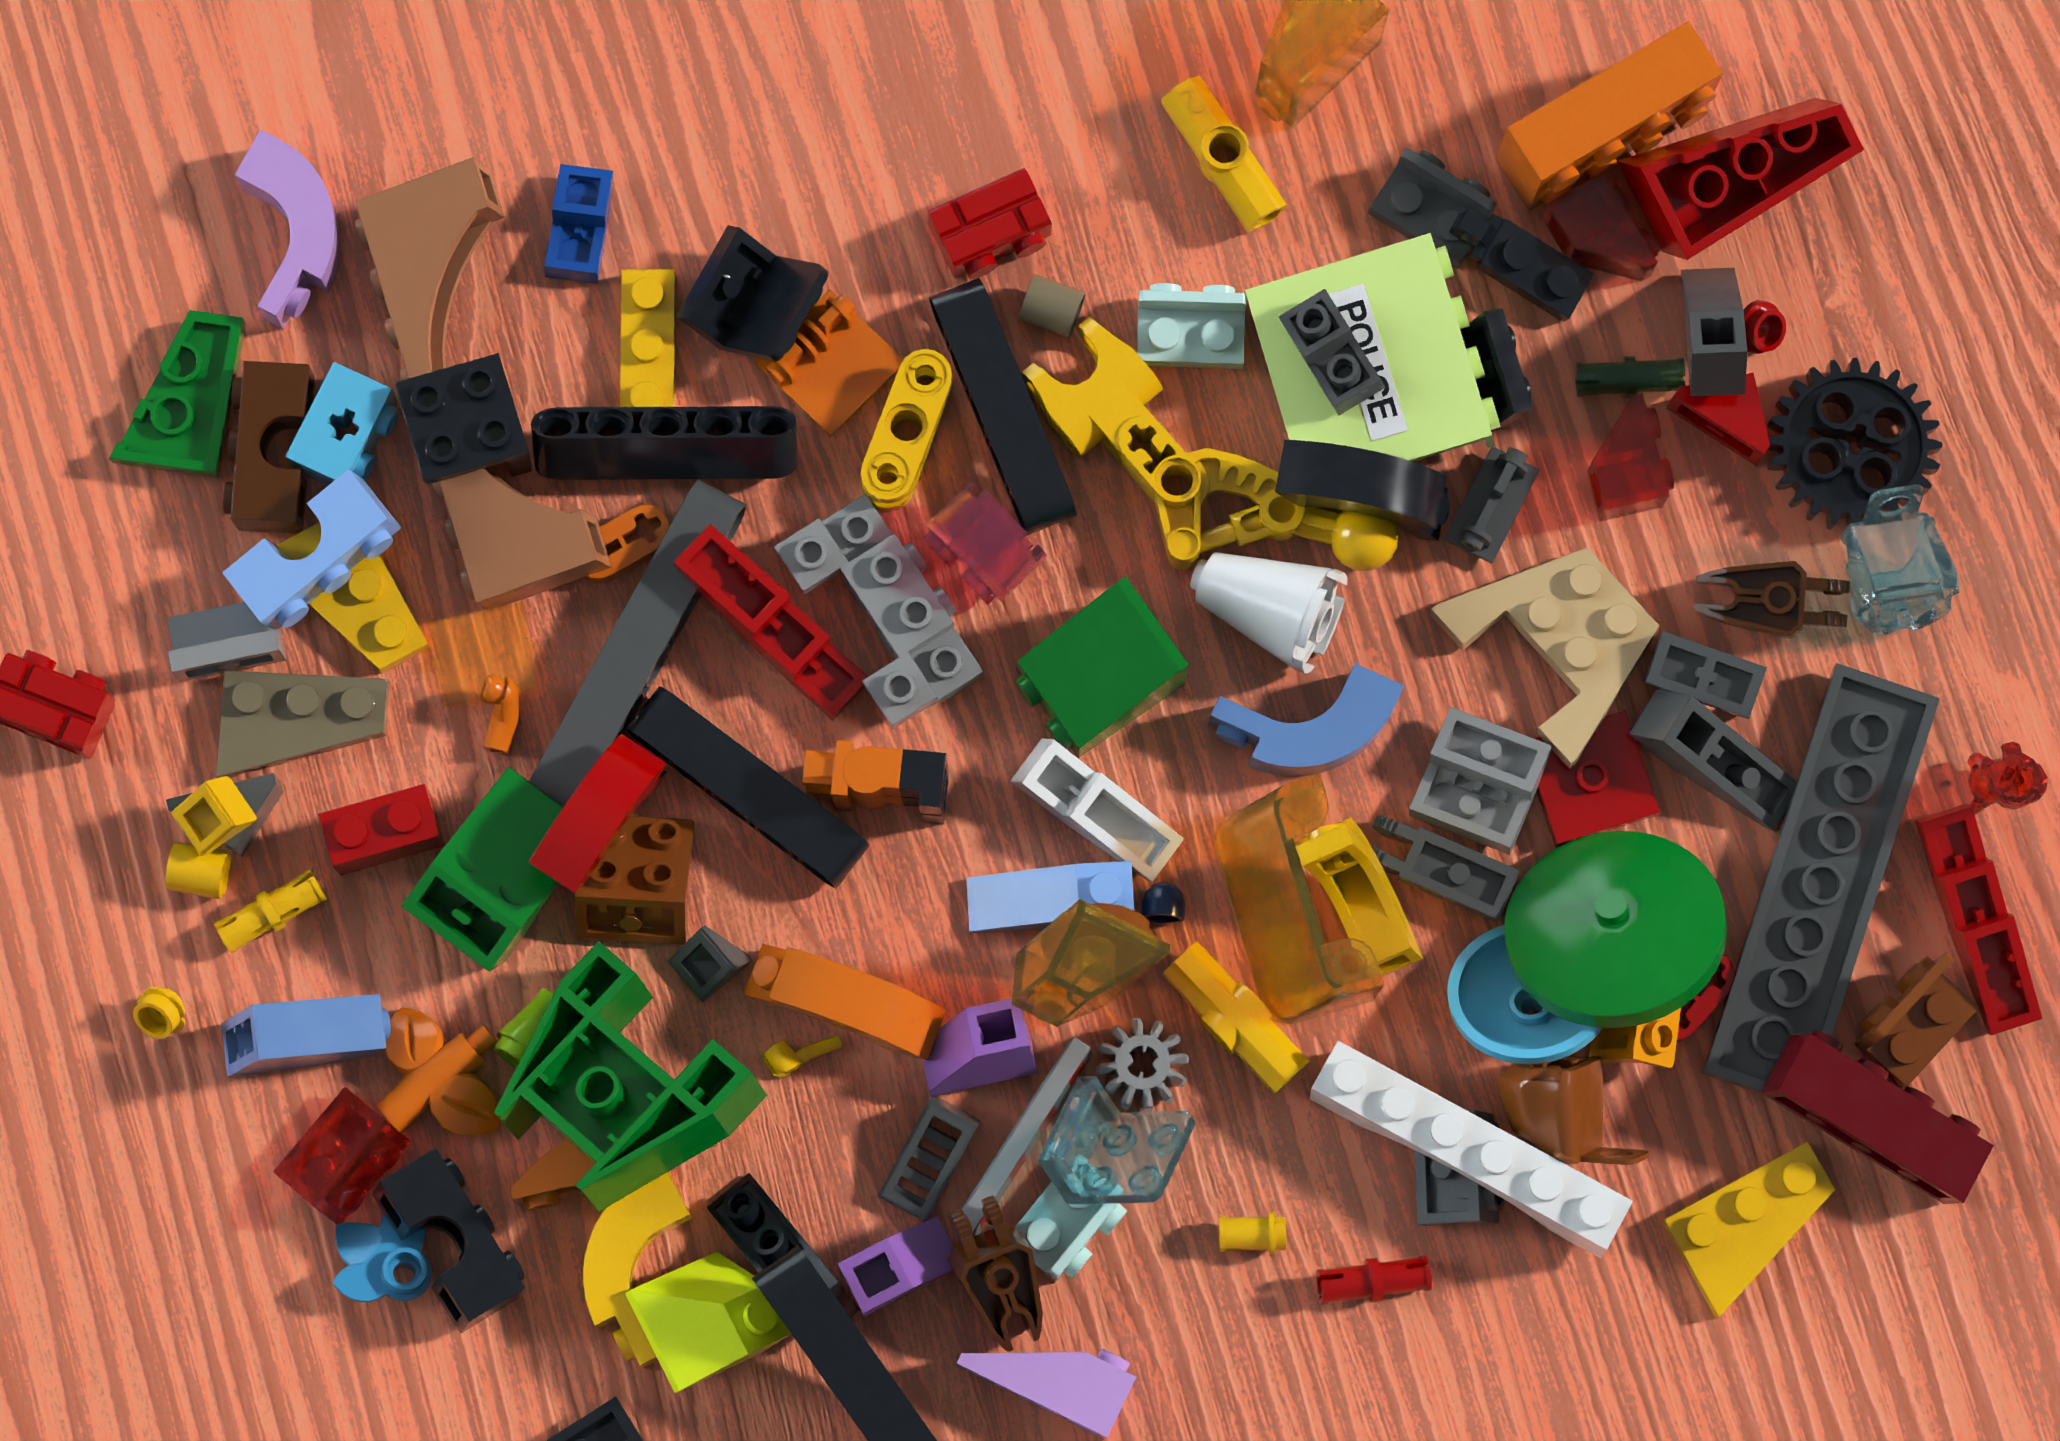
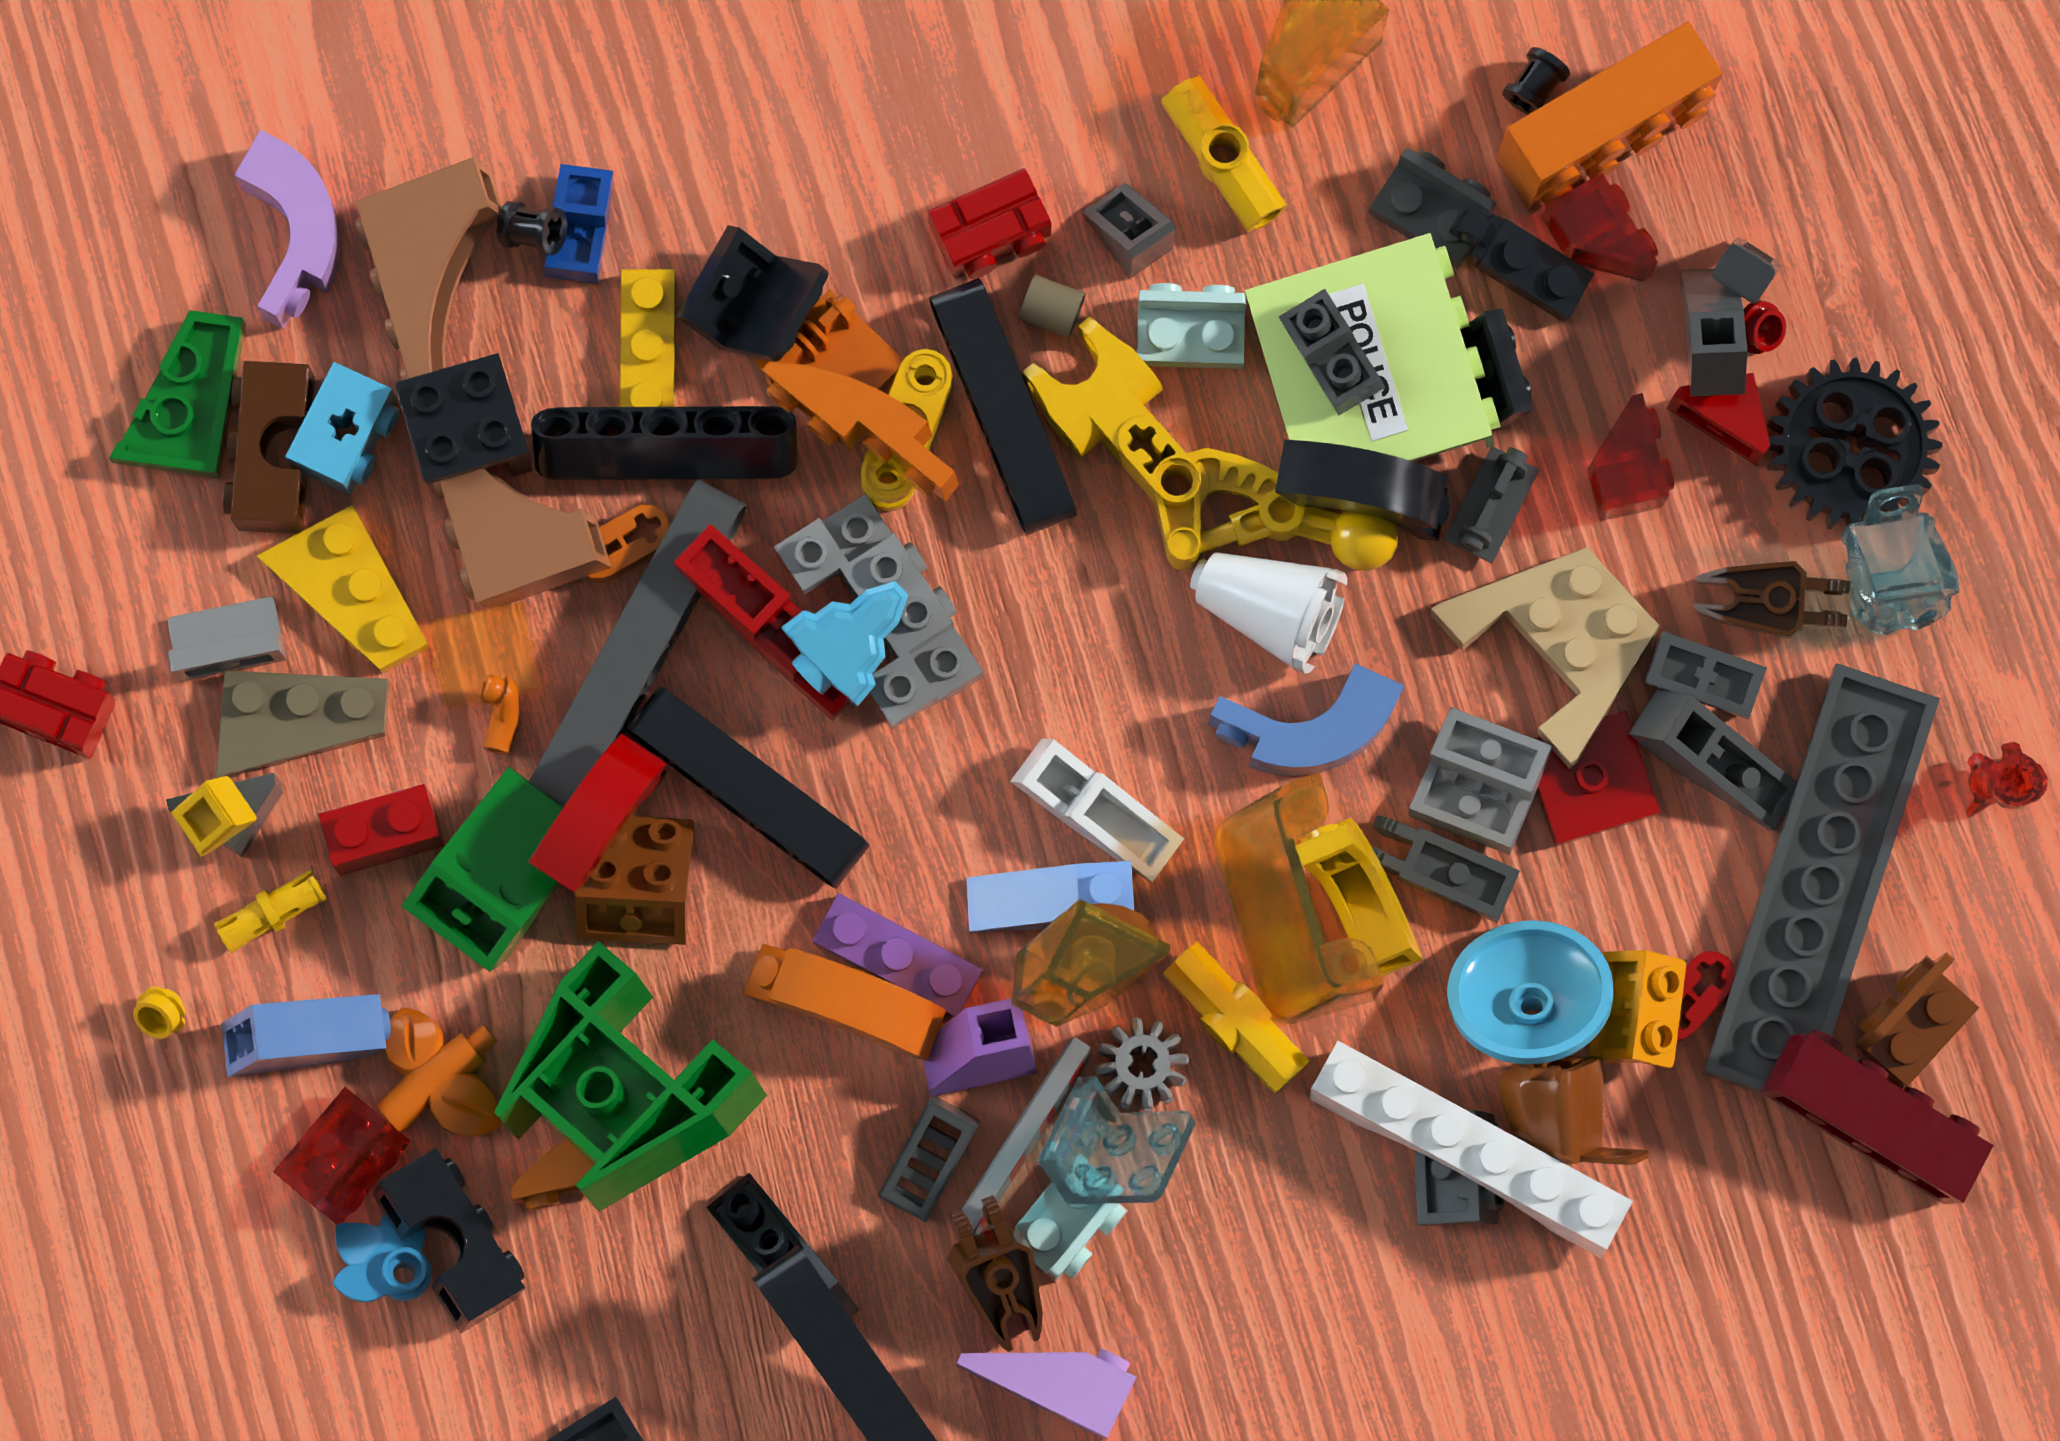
(195, 874): yellow beam -> none
(351, 528): light blue arch -> none
(519, 1031): lime cone -> none
(531, 227): none -> black bush
(613, 1253): yellow arch -> none
(705, 1319): neon yellow slope -> none
(708, 962): dark grey slope -> none
(784, 1061): yellow hand -> none
(846, 640): none -> medium azure rock
(848, 409): none -> orange slope
(879, 778): orange hips -> none
(897, 955): none -> medium lavender plate
(897, 1265): medium lavender slope -> none
(983, 542): clear pink brick -> none
(1101, 669): green slope -> none
(1131, 229): none -> dark grey slope
(1163, 903): dark blue hinge -> none
(1253, 1233): yellow pin -> none
(1373, 1280): red pin -> none
(1536, 80): none -> black bush
(1615, 929): green dish -> none
(1629, 376): clear green pin -> none
(1732, 174): red wedge -> none
(1746, 270): none -> dark grey slope
(1746, 1223): yellow wing -> none
(1978, 919): red slope -> none

